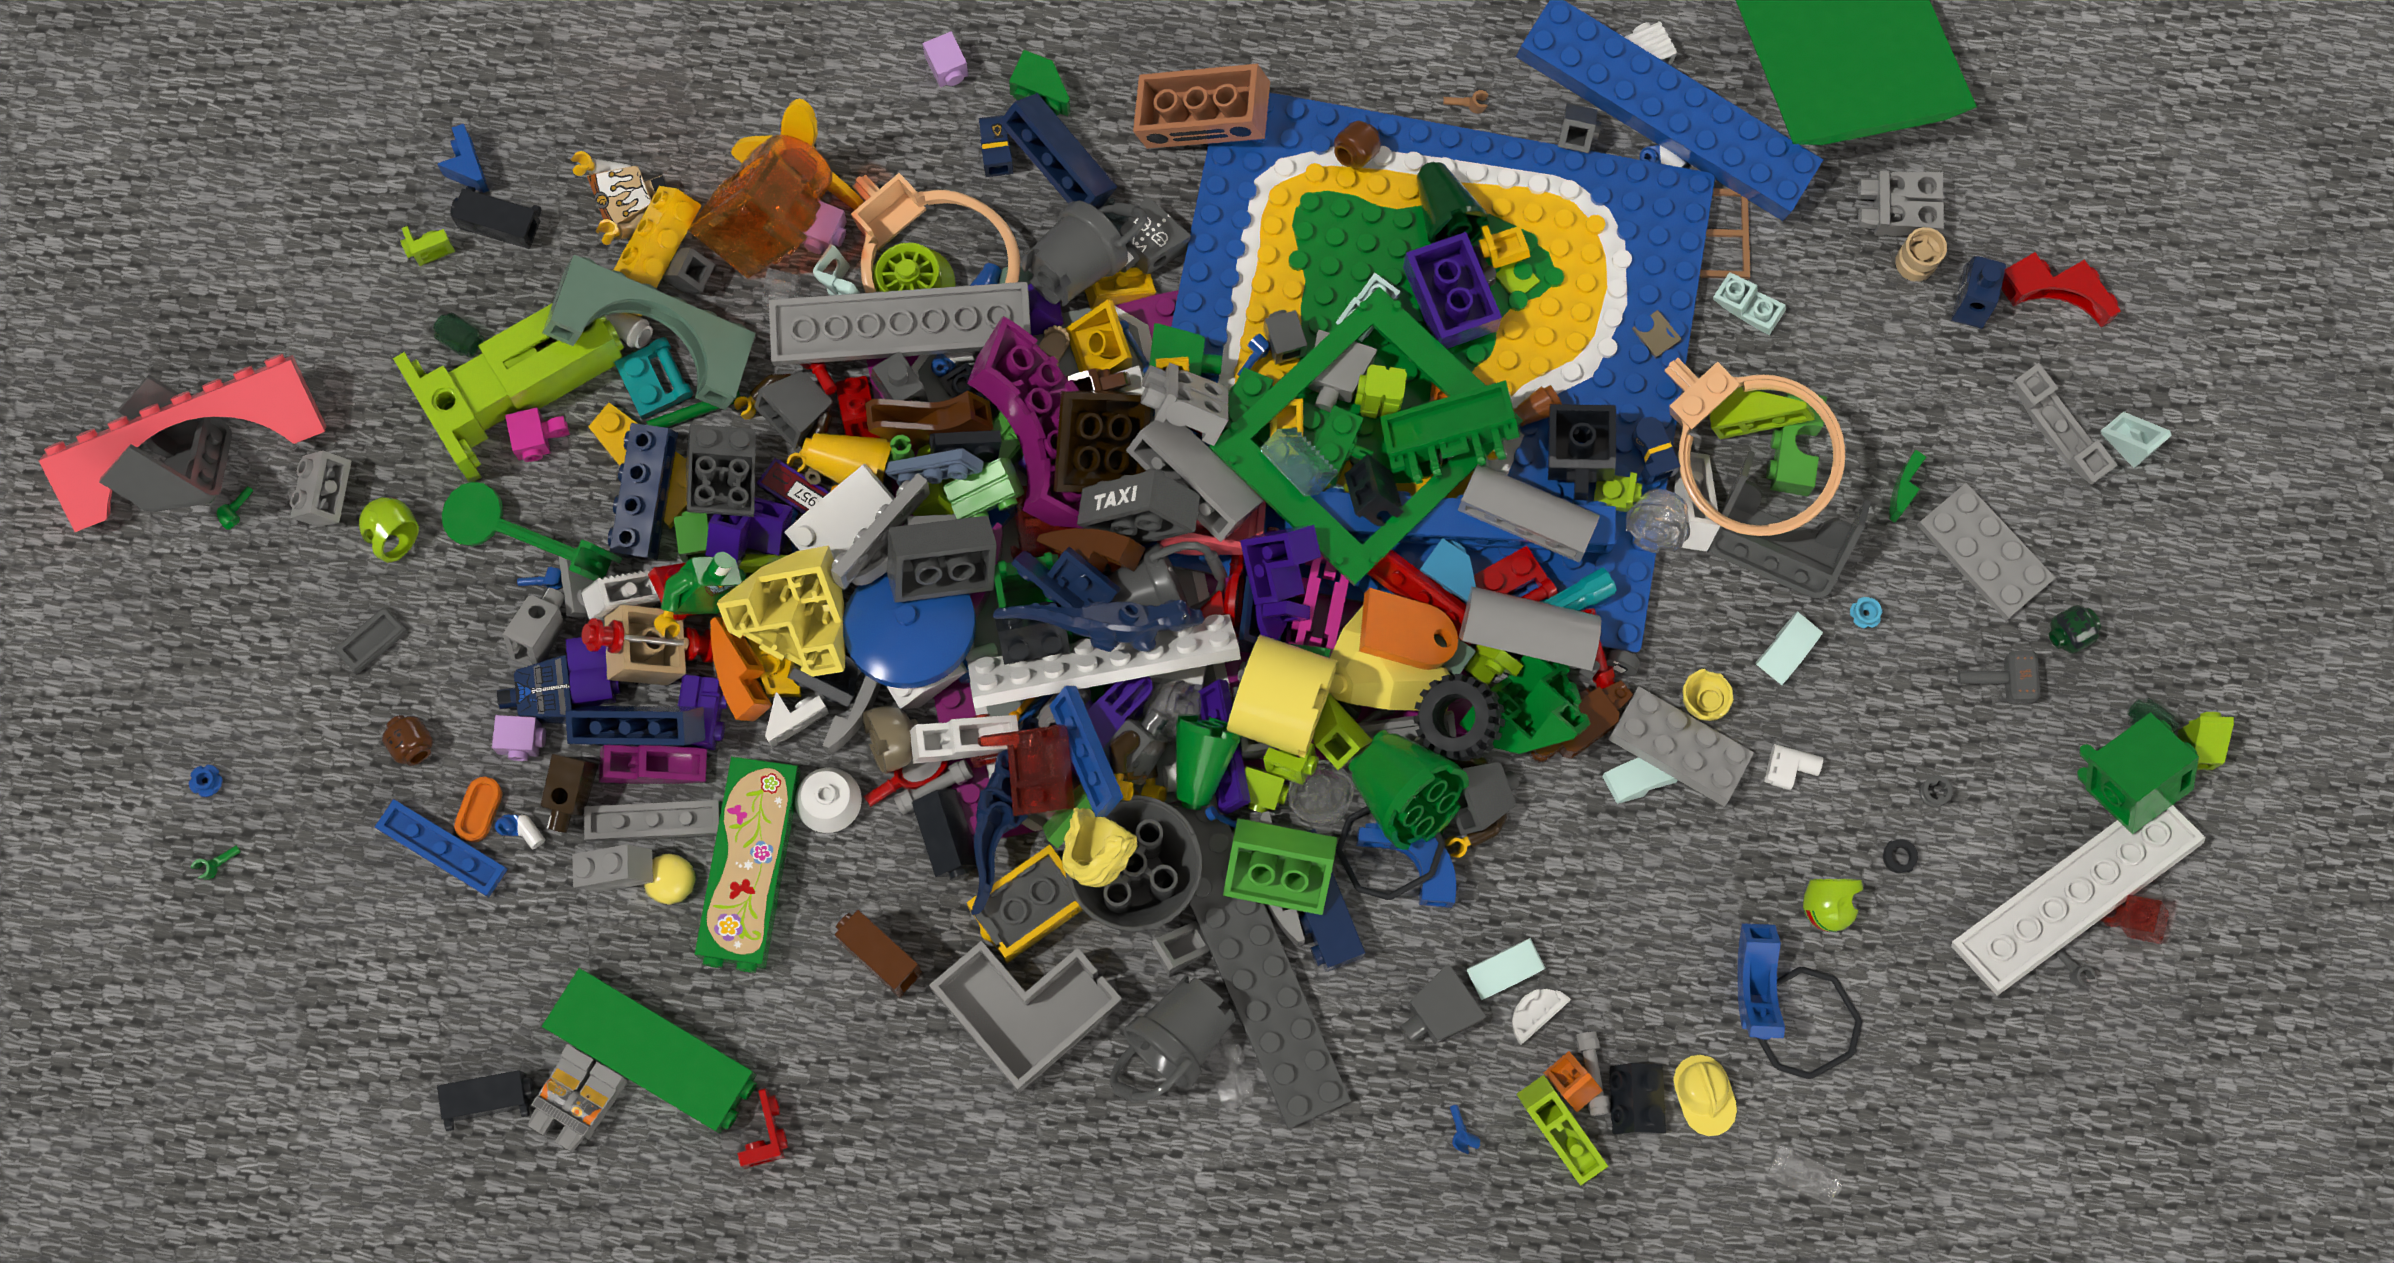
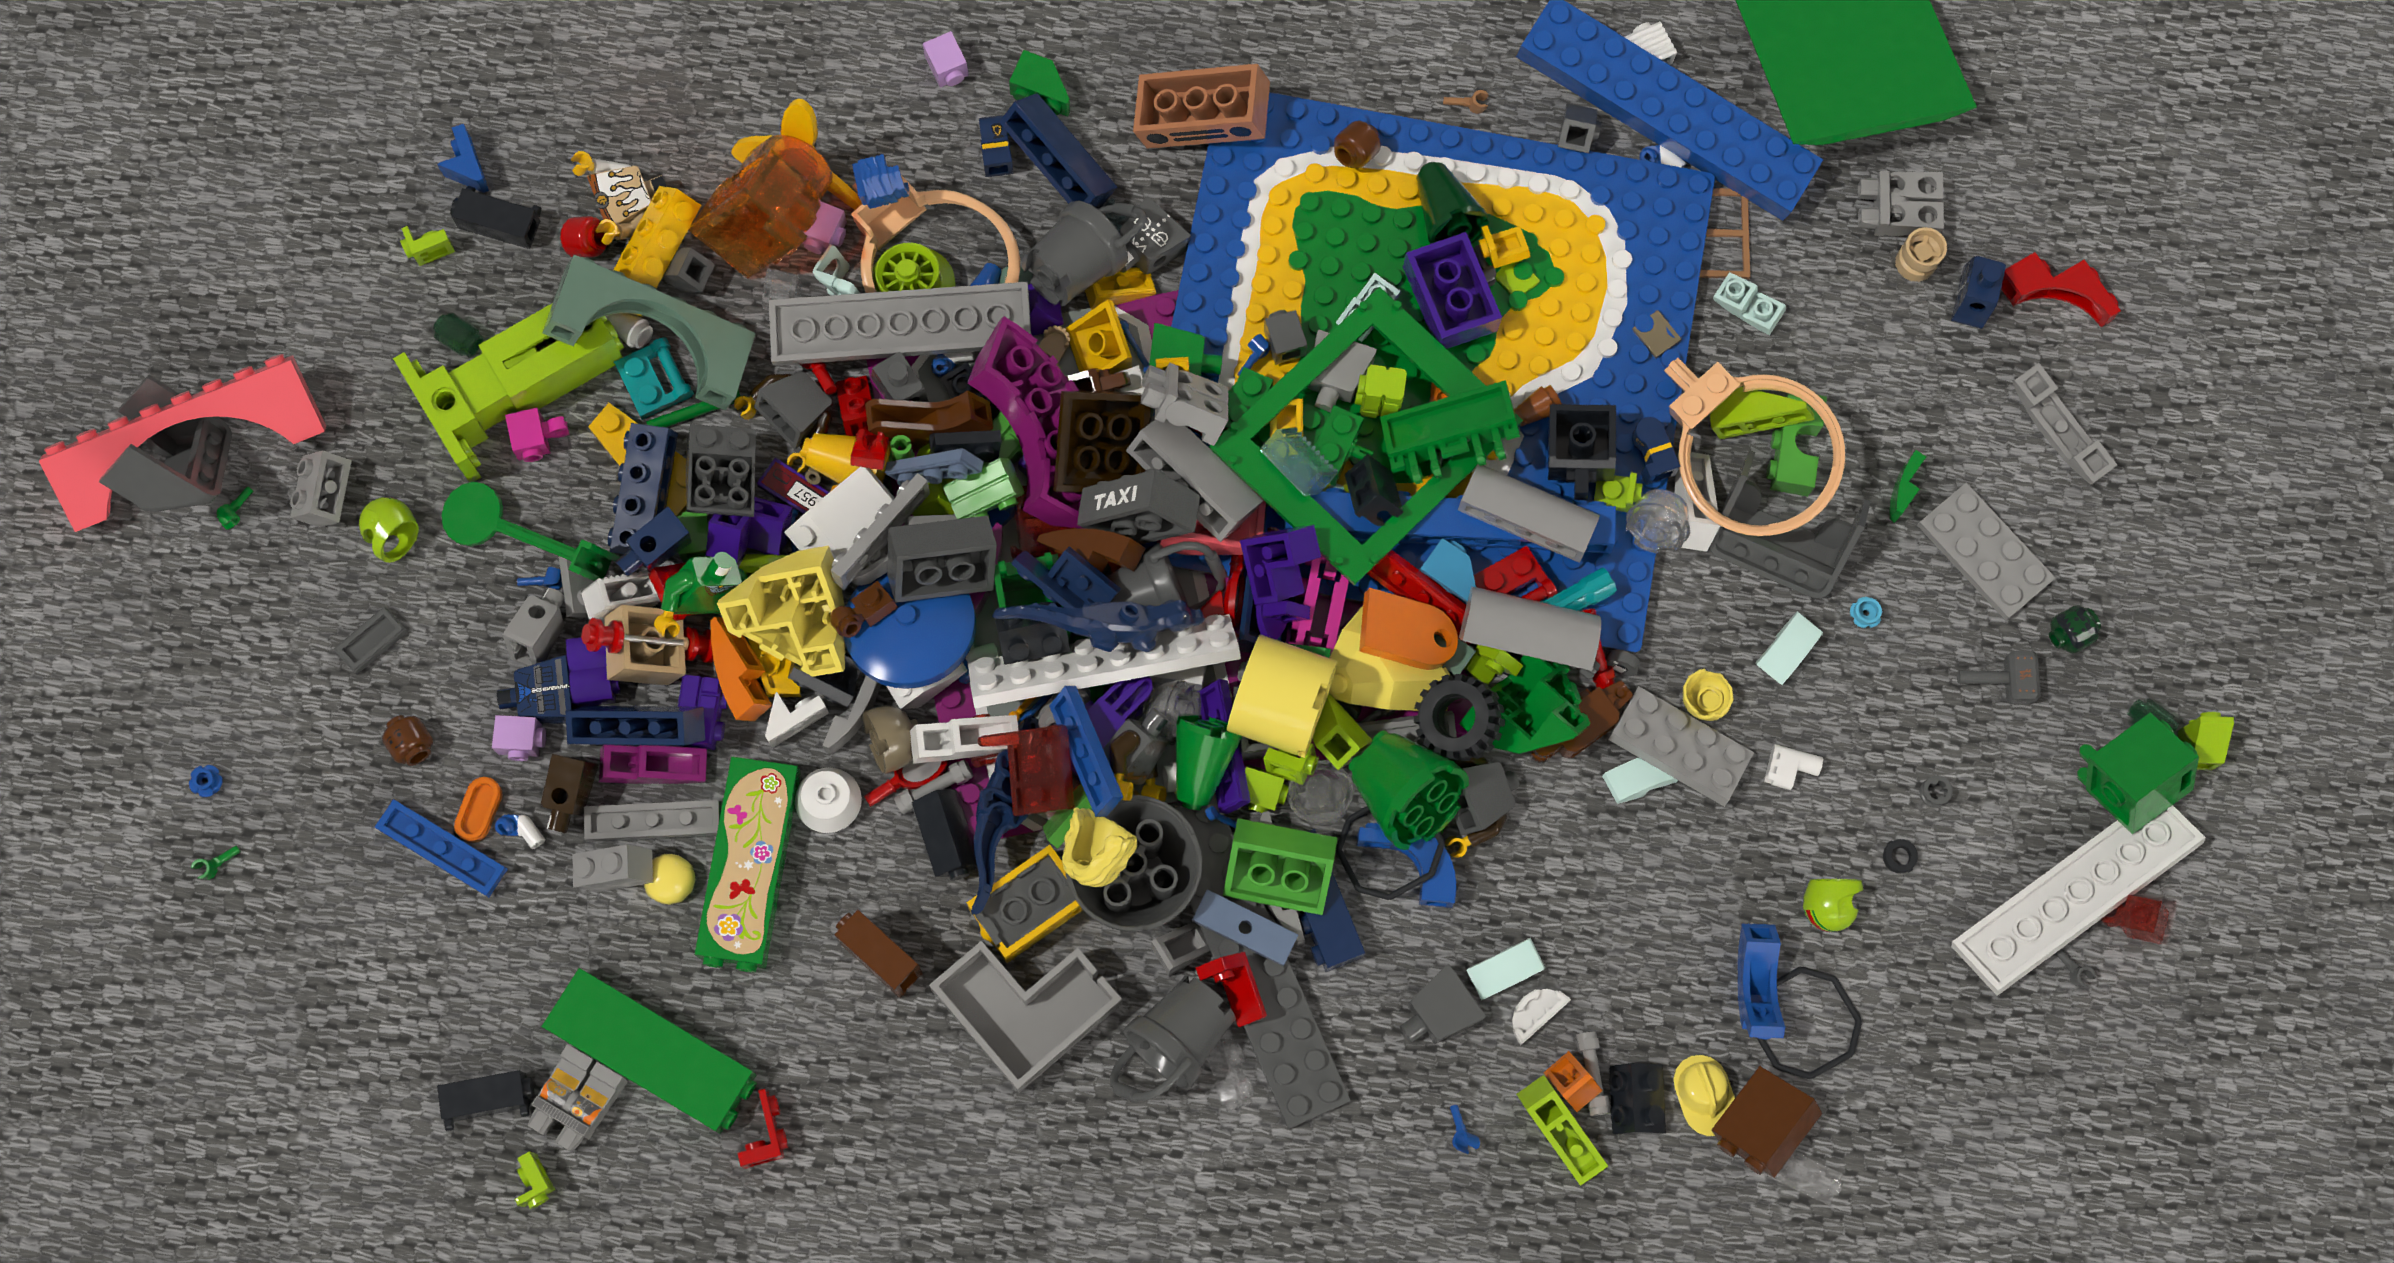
(534, 1175): none -> lime bracket
(580, 237): none -> red head
(663, 531): none -> dark blue torso
(869, 450): none -> red tile
(869, 605): none -> reddish brown plate
(879, 183): none -> blue hair
(1238, 984): none -> red bracket
(1265, 936): none -> sand blue tile
(1766, 1122): none -> reddish brown brick
(2134, 437): light aqua slope -> none

